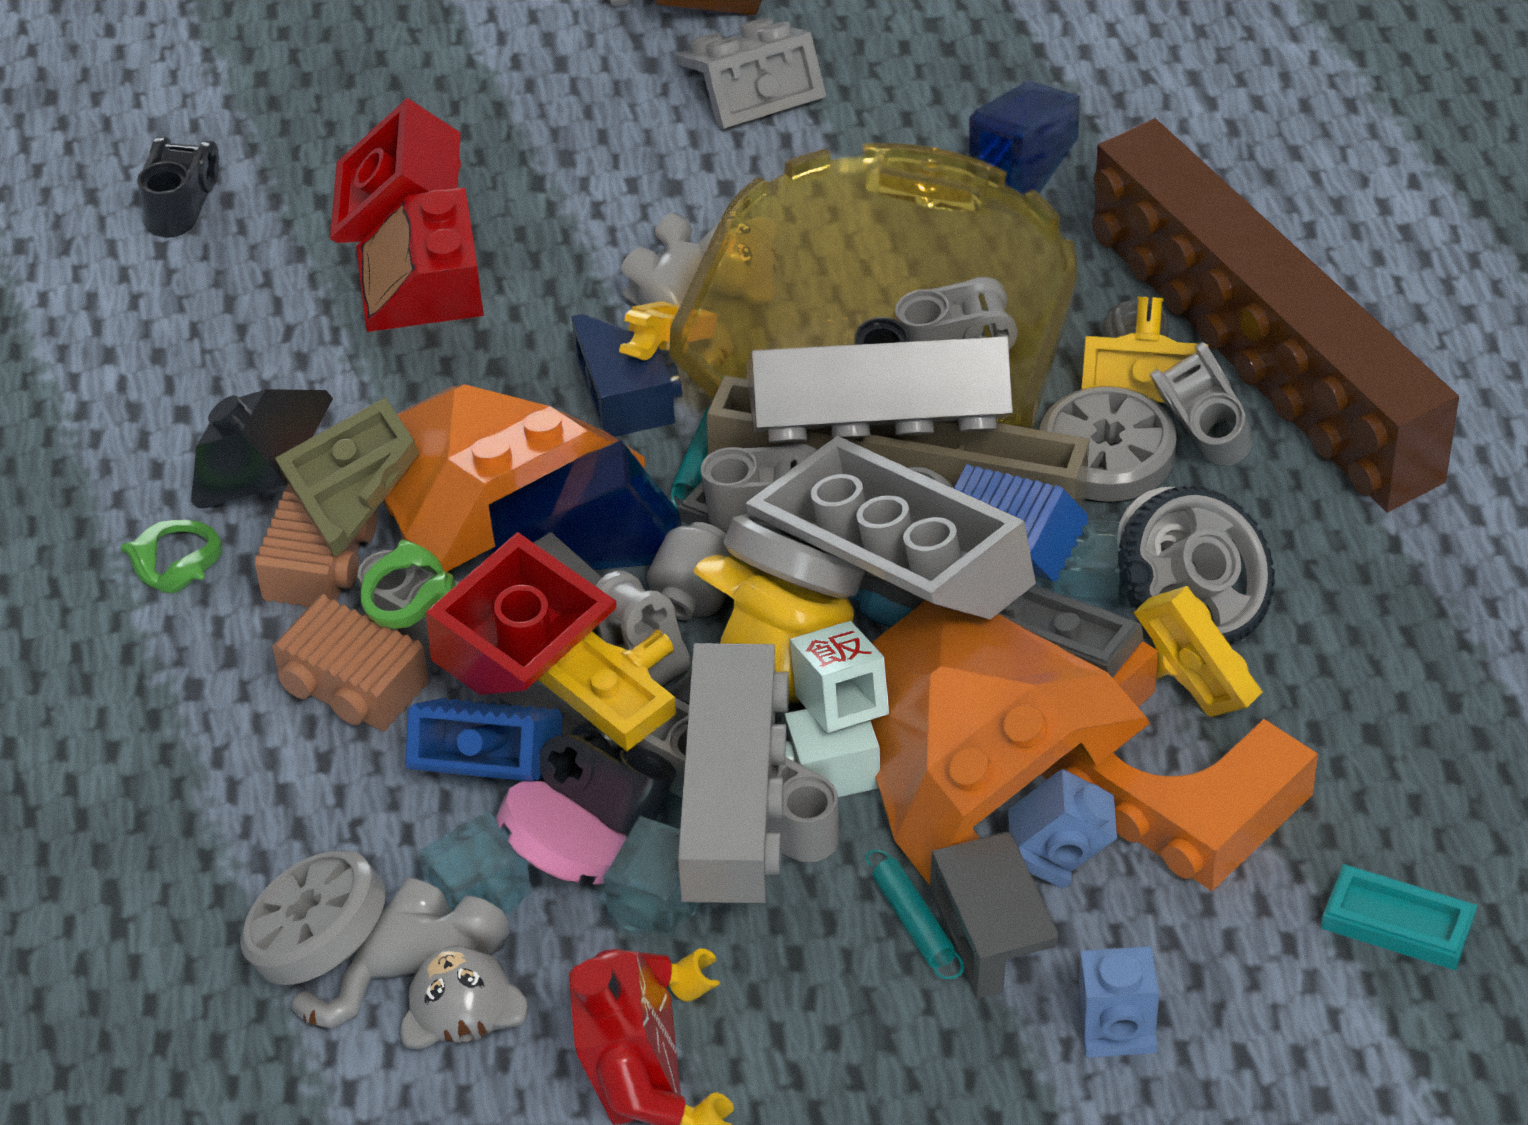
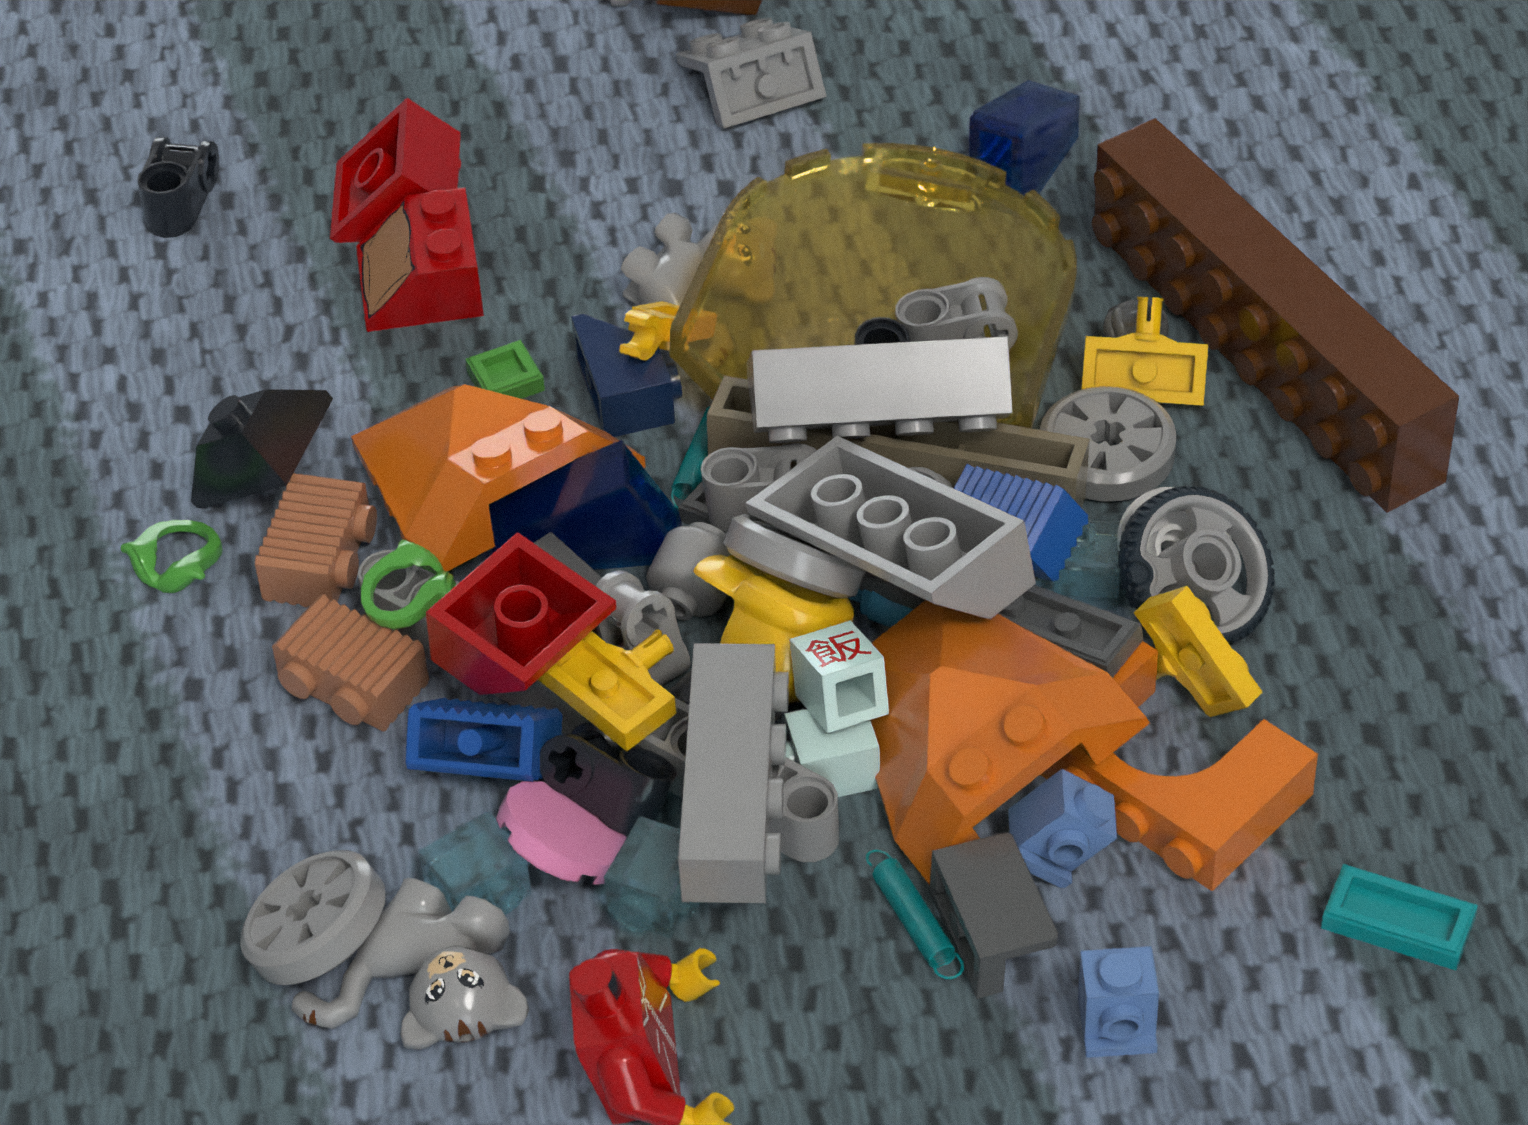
(349, 471): olive wing -> none
(506, 371): none -> bright green tile
(1200, 398): light grey piece -> none

